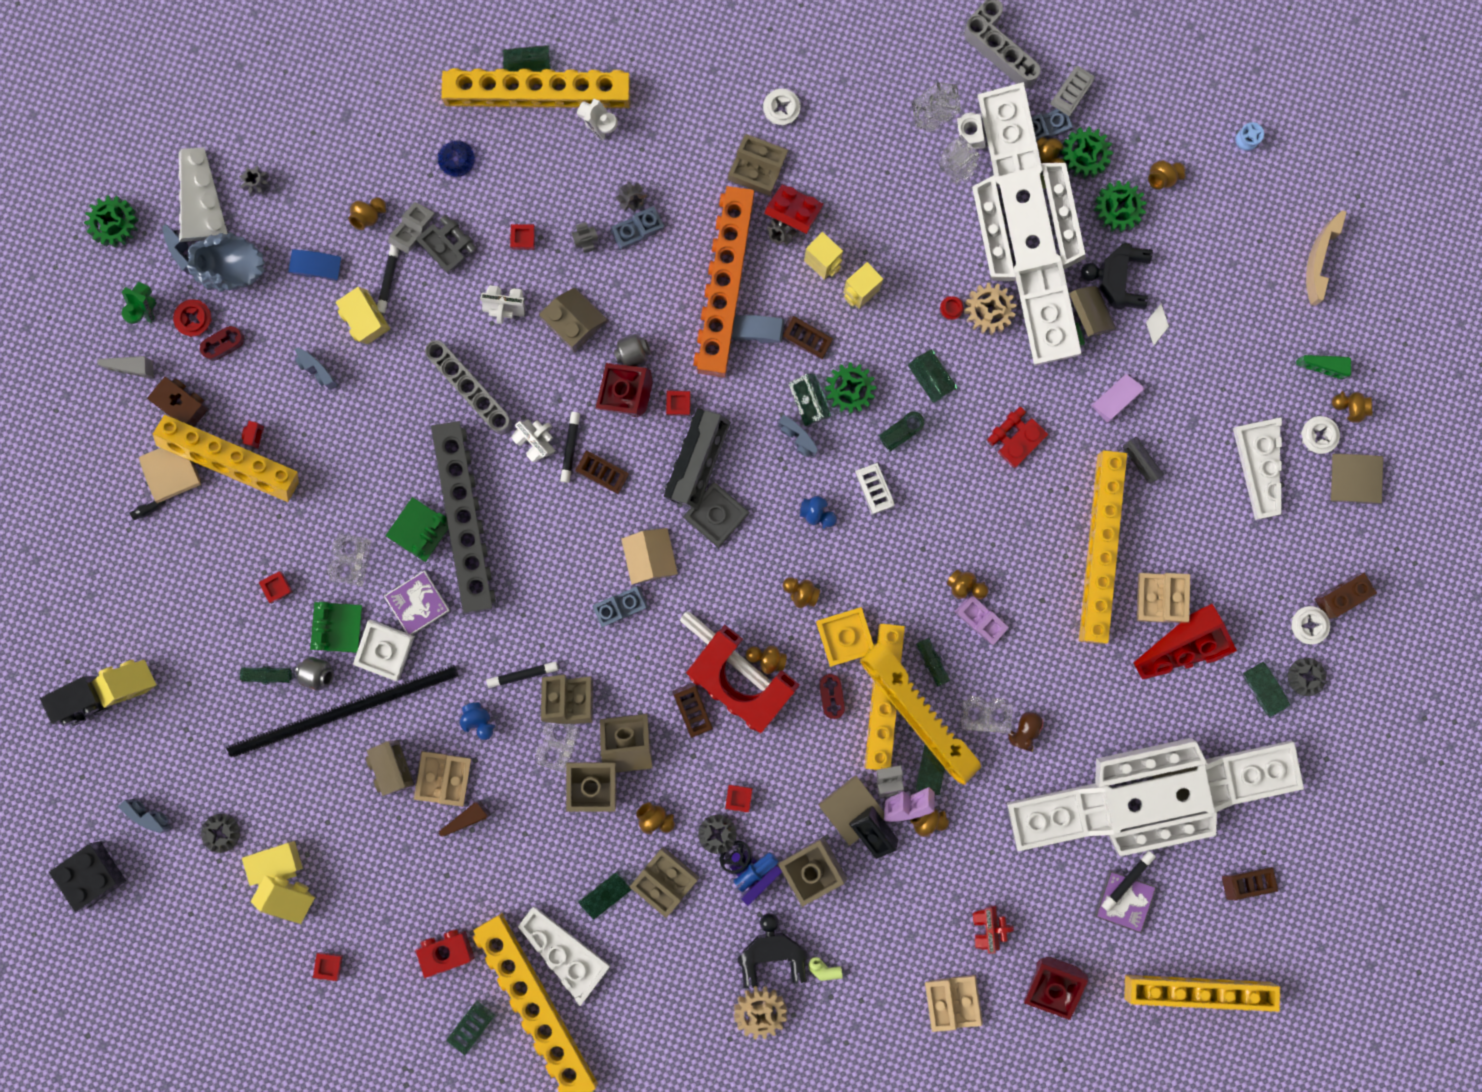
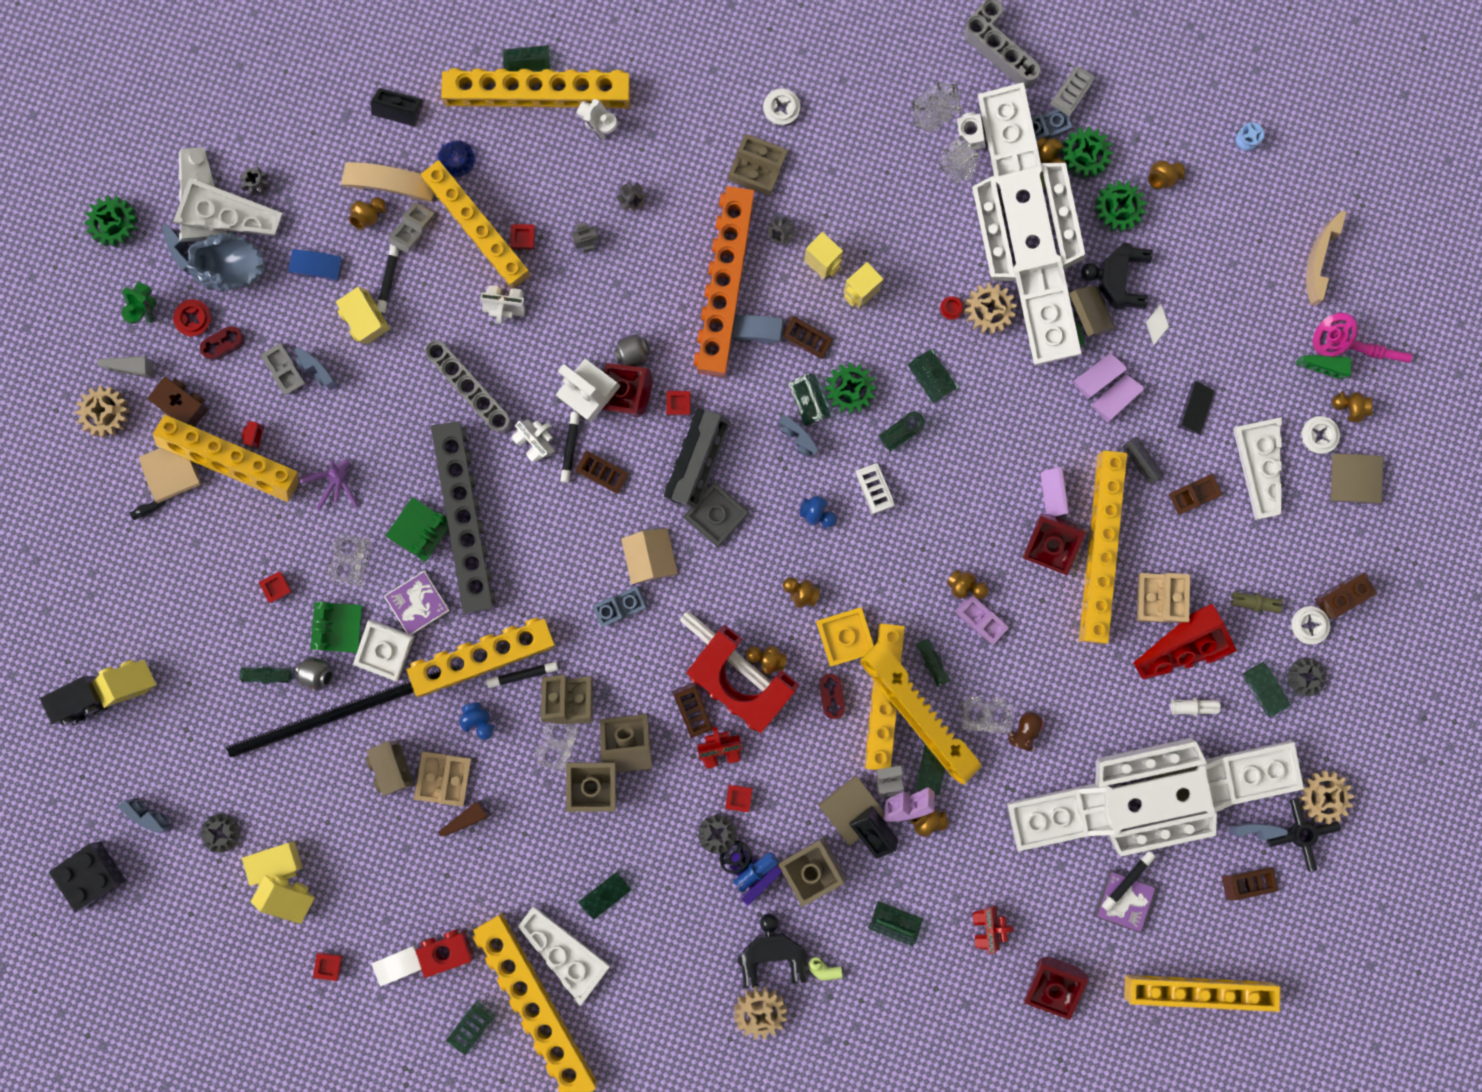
(97, 403): none -> tan gear
(218, 209): none -> white wing
(283, 368): none -> light grey slope
(335, 476): none -> medium lavender plant
(386, 179): none -> tan slope
(396, 107): none -> black slope
(396, 966): none -> white slope
(419, 669): none -> yellow brick
(441, 249): dark grey plate -> none
(475, 224): none -> yellow brick
(573, 318): dark tan slope -> none
(586, 389): none -> white bracket
(637, 228): sand blue slope -> none
(654, 817): pearl gold animal -> none
(664, 882): dark tan slope -> none
(717, 745): none -> red hips
(794, 208): red plate -> none
(895, 923): none -> clear green slope
(953, 1003): tan slope -> none
(1022, 443): red plate -> none
(1054, 492): none -> lavender slope
(1054, 543): none -> dark red slope
(1099, 375): none -> lavender slope
(1195, 408): none -> black slope
(1195, 494): none -> reddish brown slope
(1195, 707): none -> white axle
(1256, 602): none -> olive pin
(1262, 831): none -> sand blue slope
(1312, 834): none -> black bar
(1336, 796): none -> tan gear
(1342, 341): none -> dark pink dish

